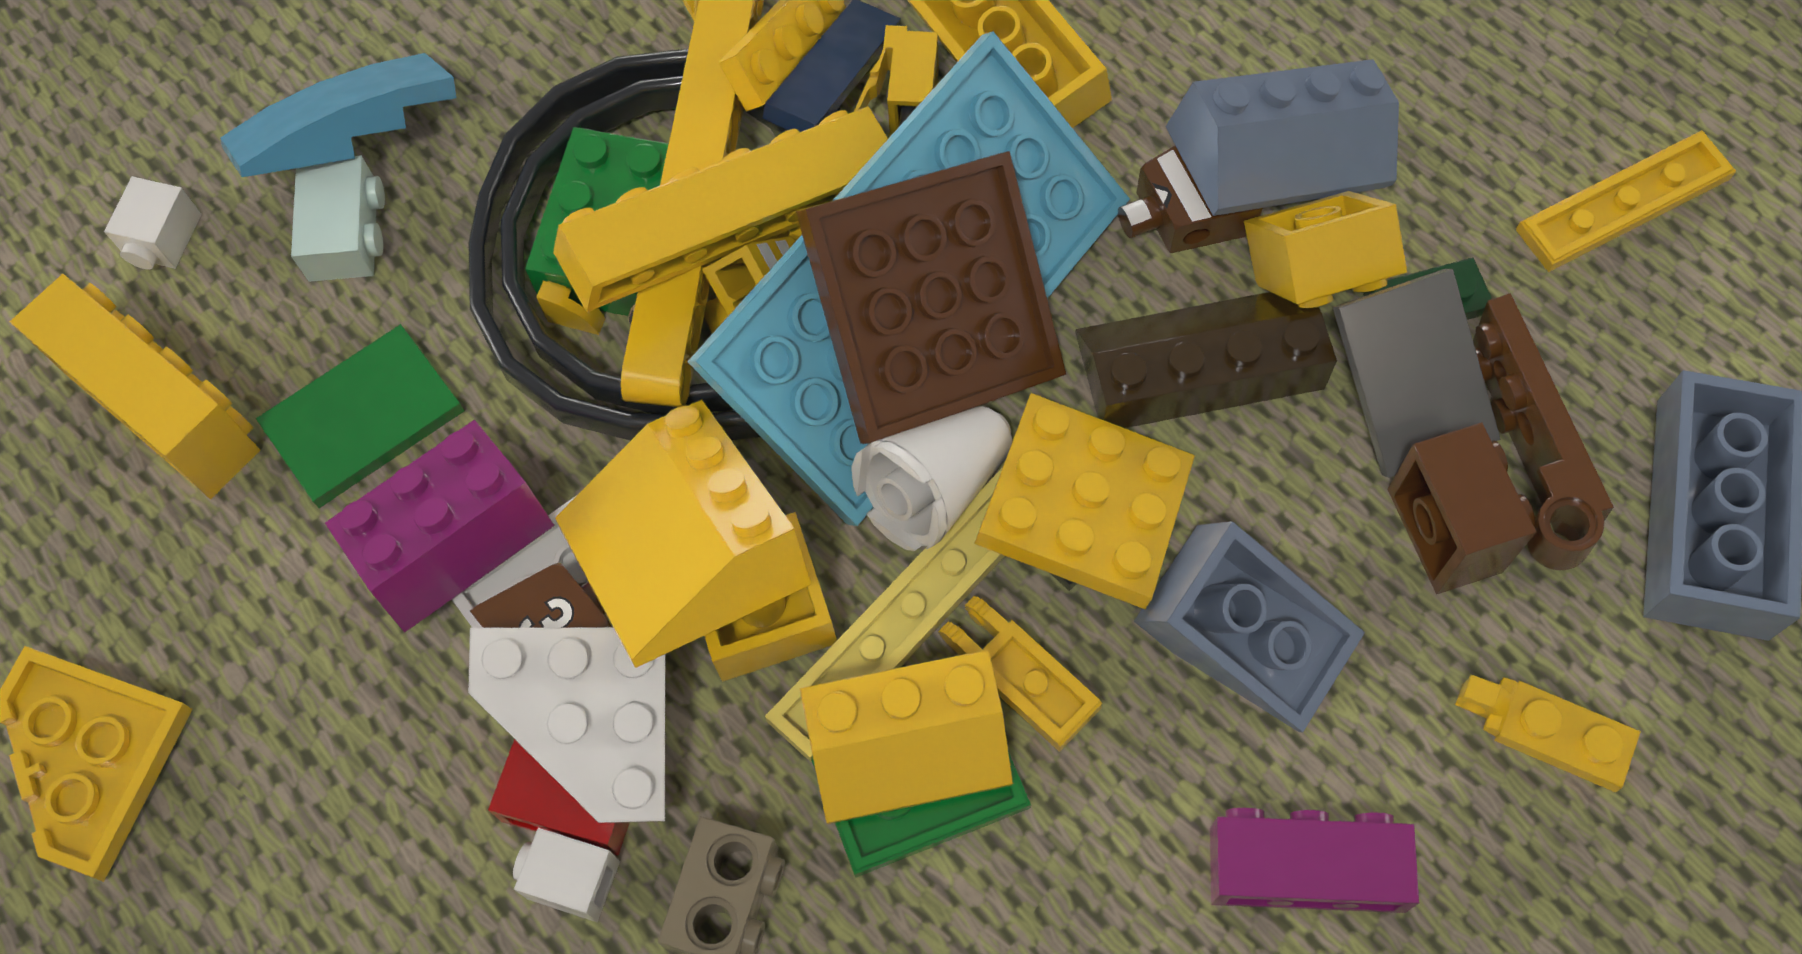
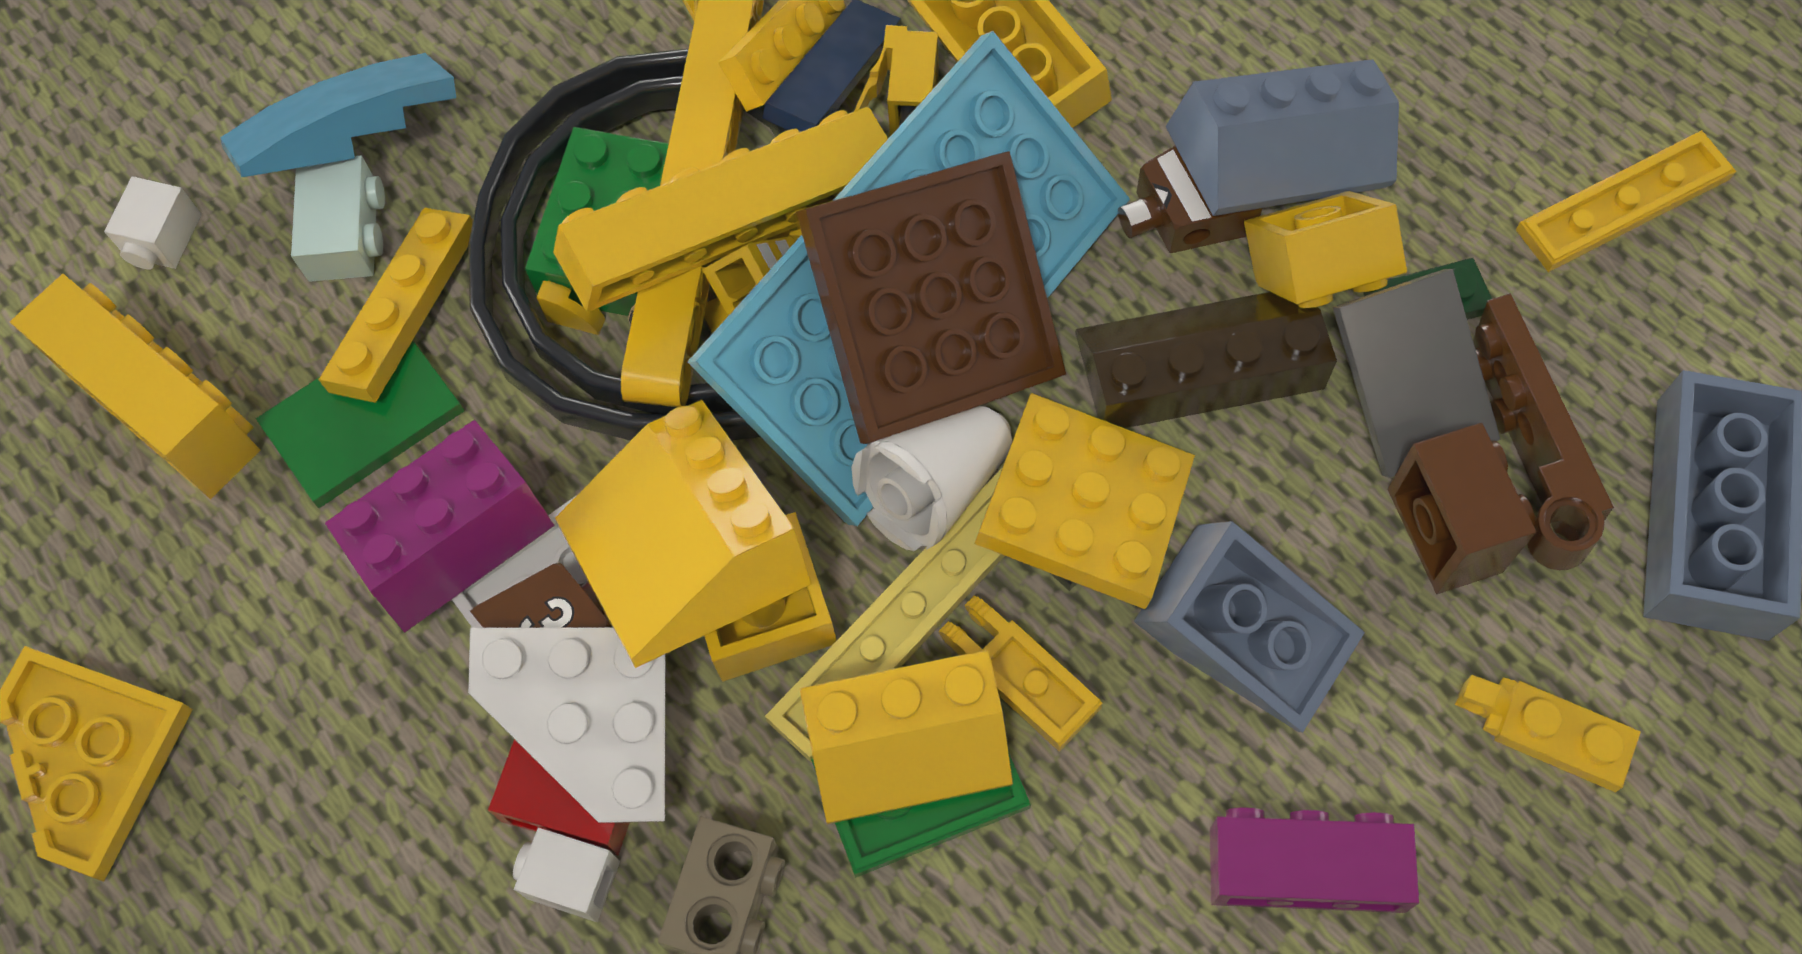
(398, 305): none -> yellow plate

